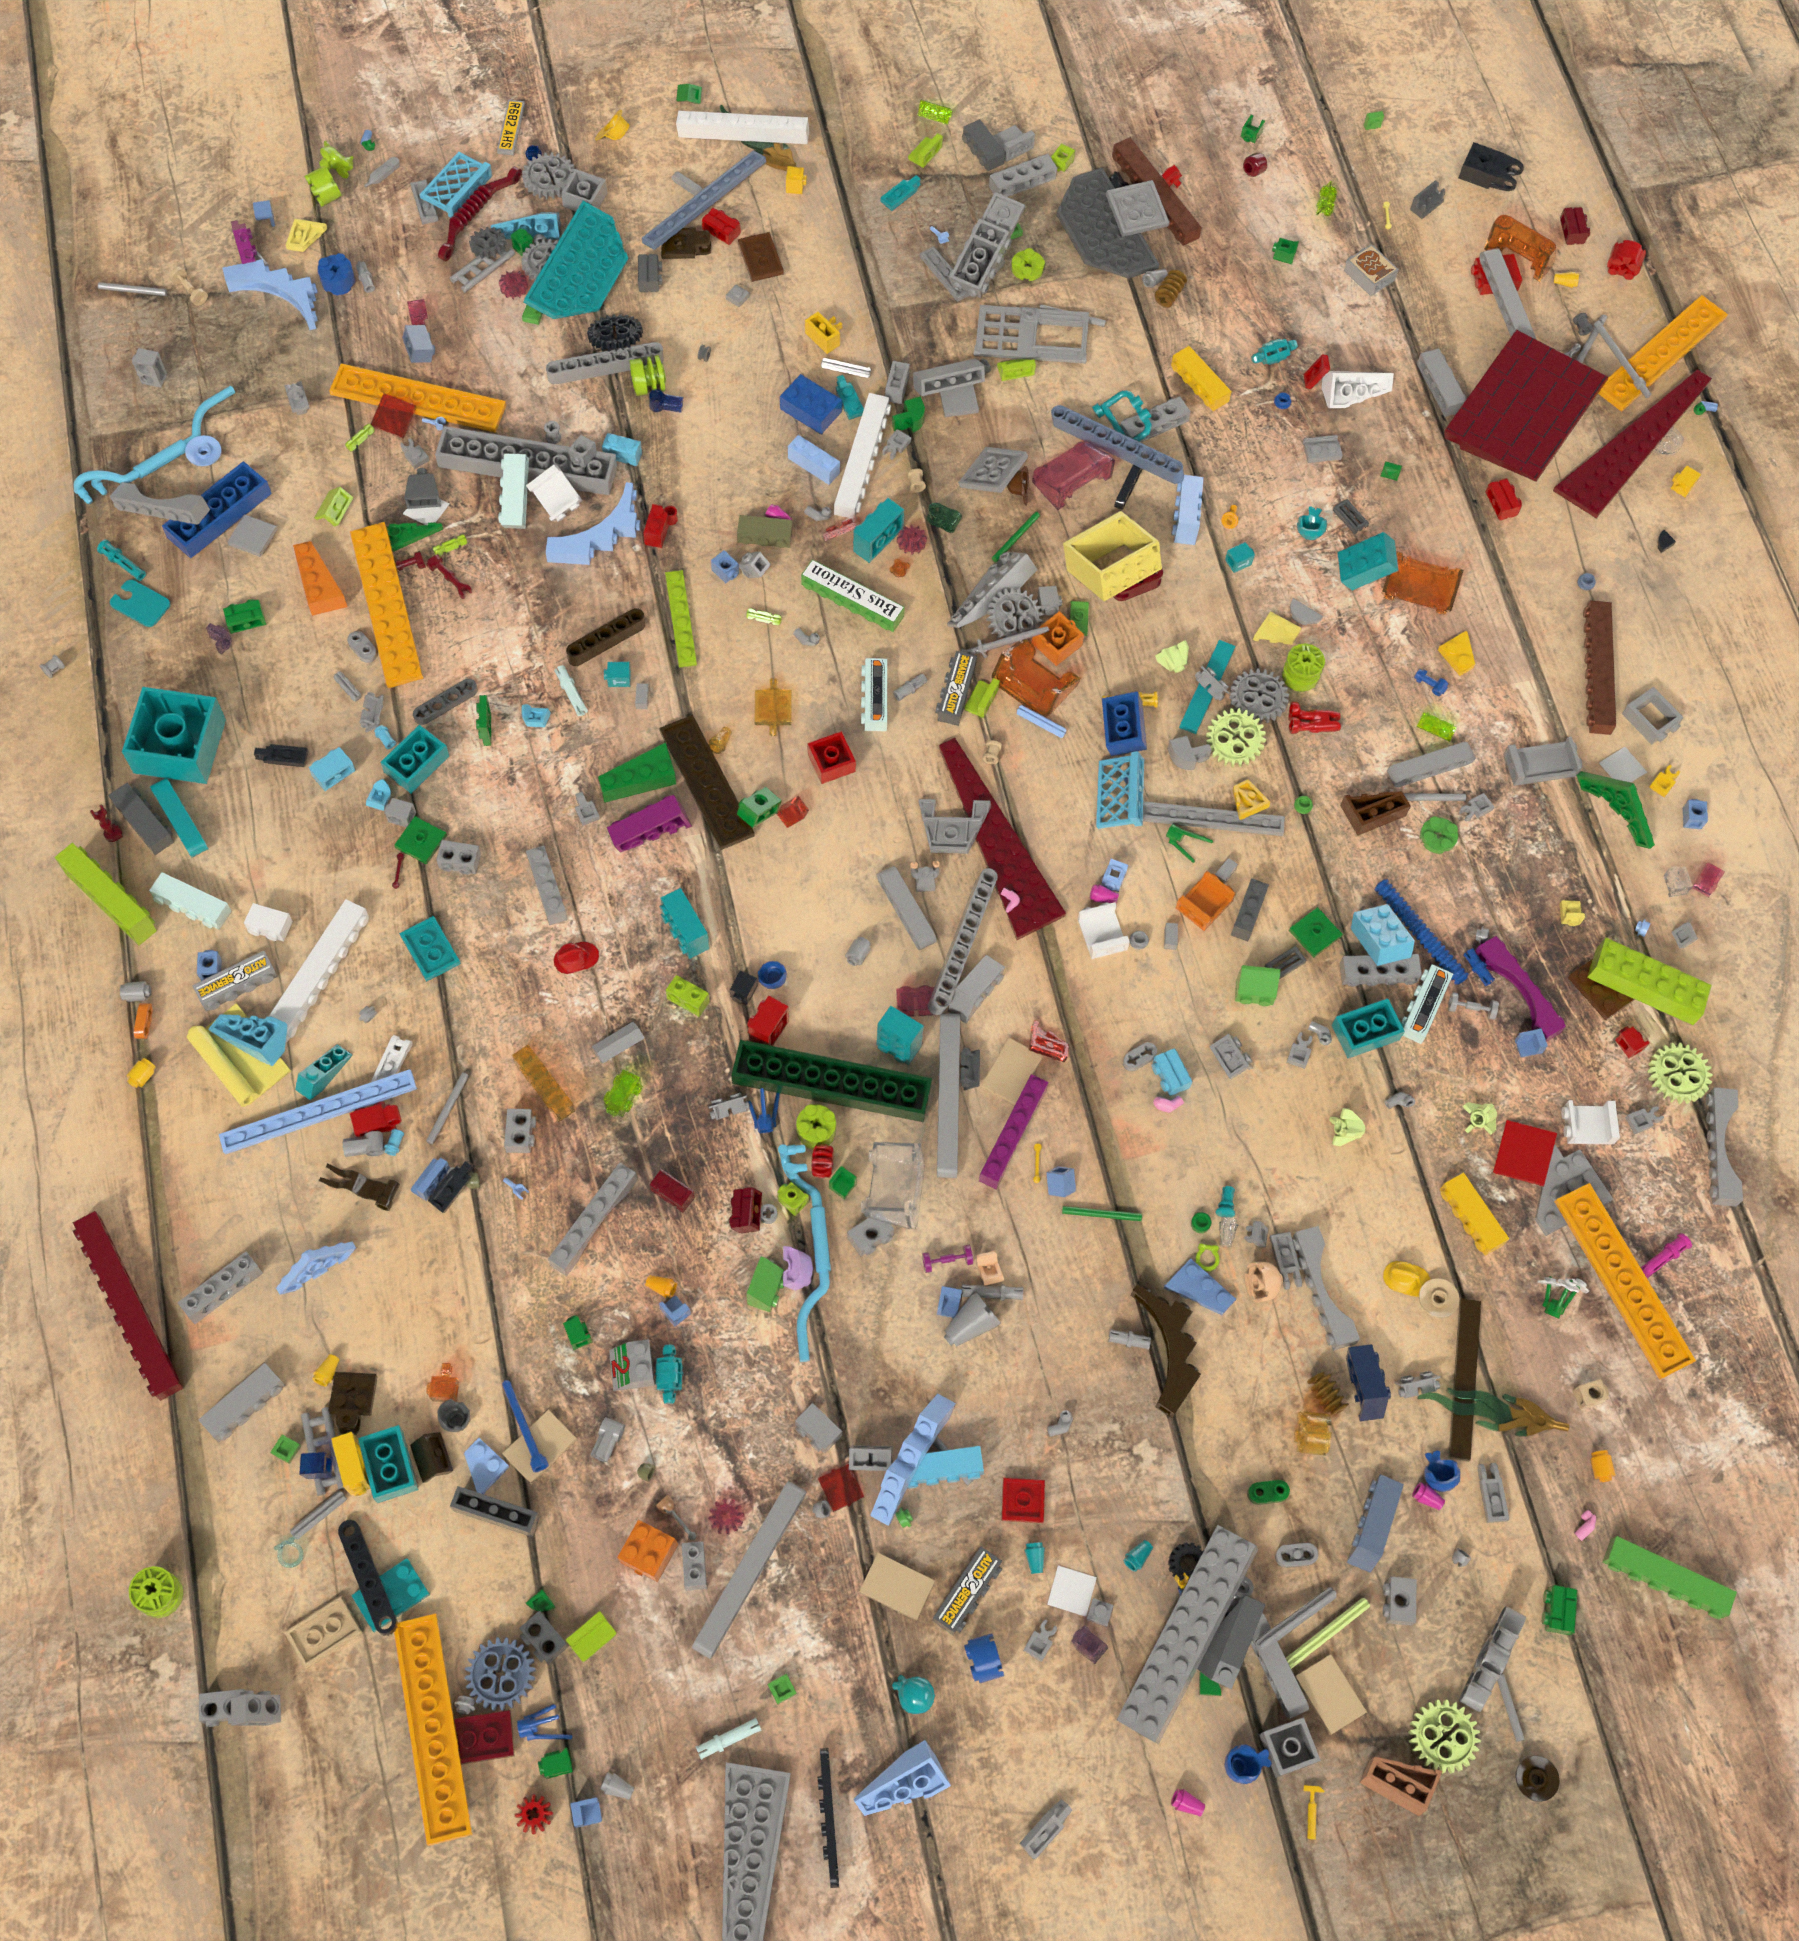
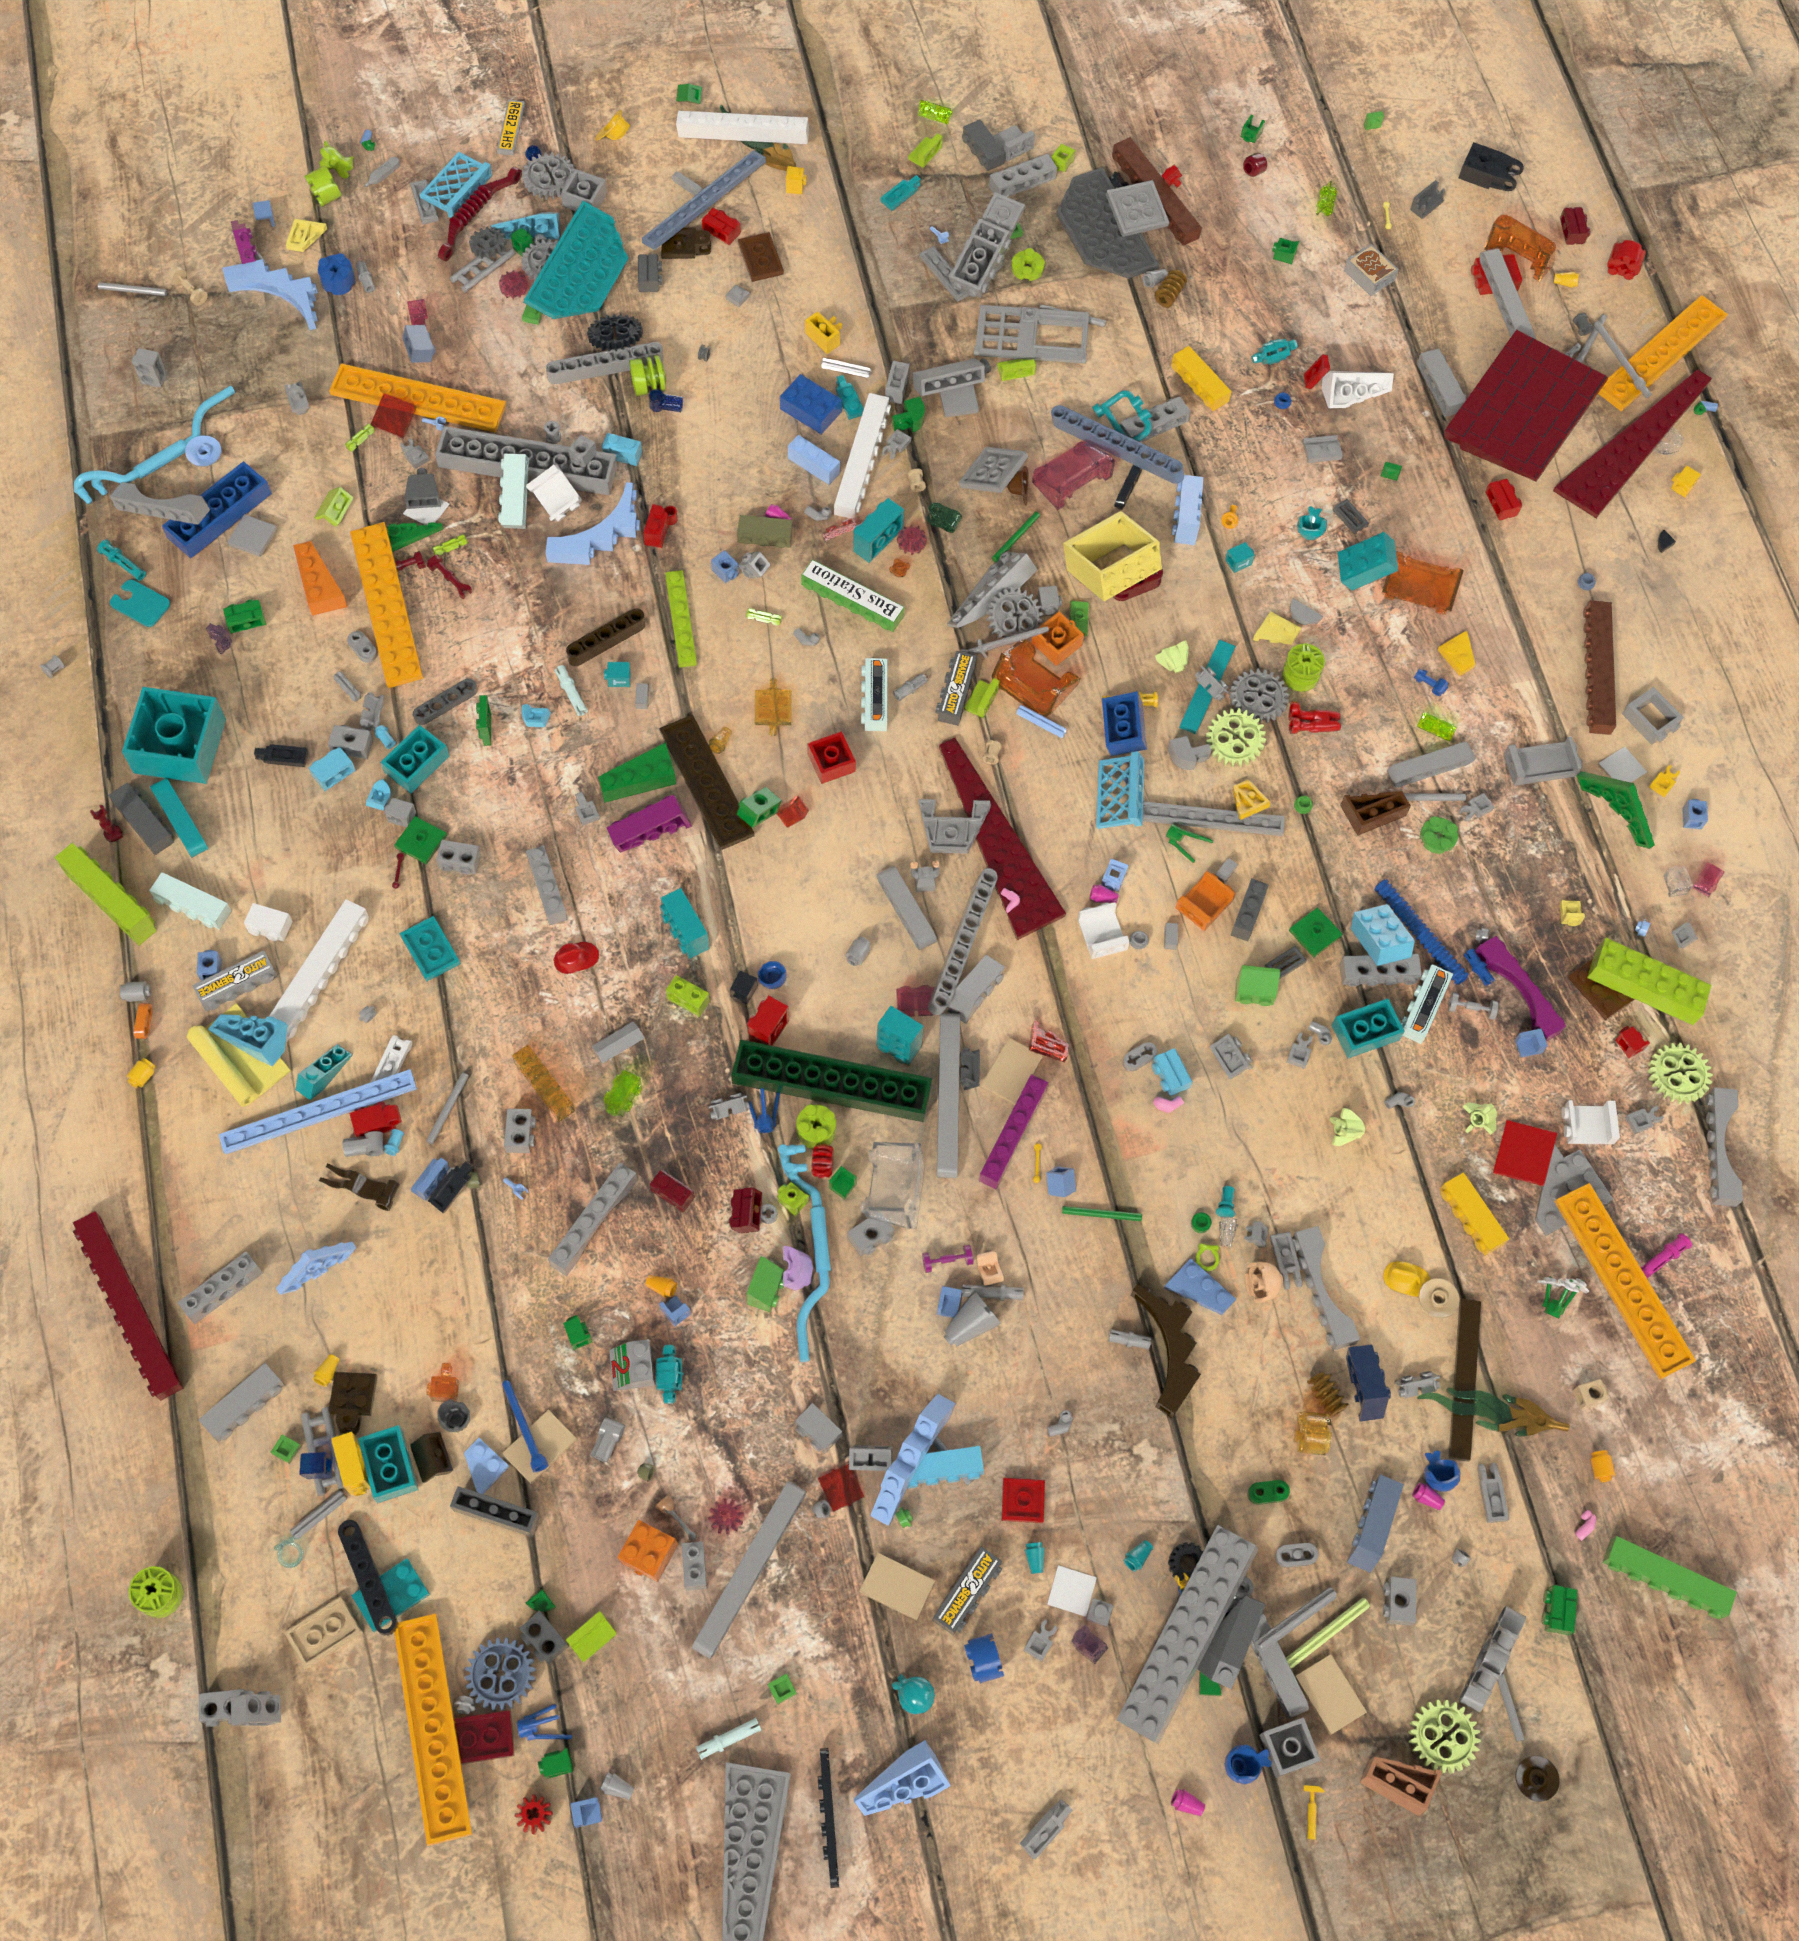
(358, 747): none -> light grey brick

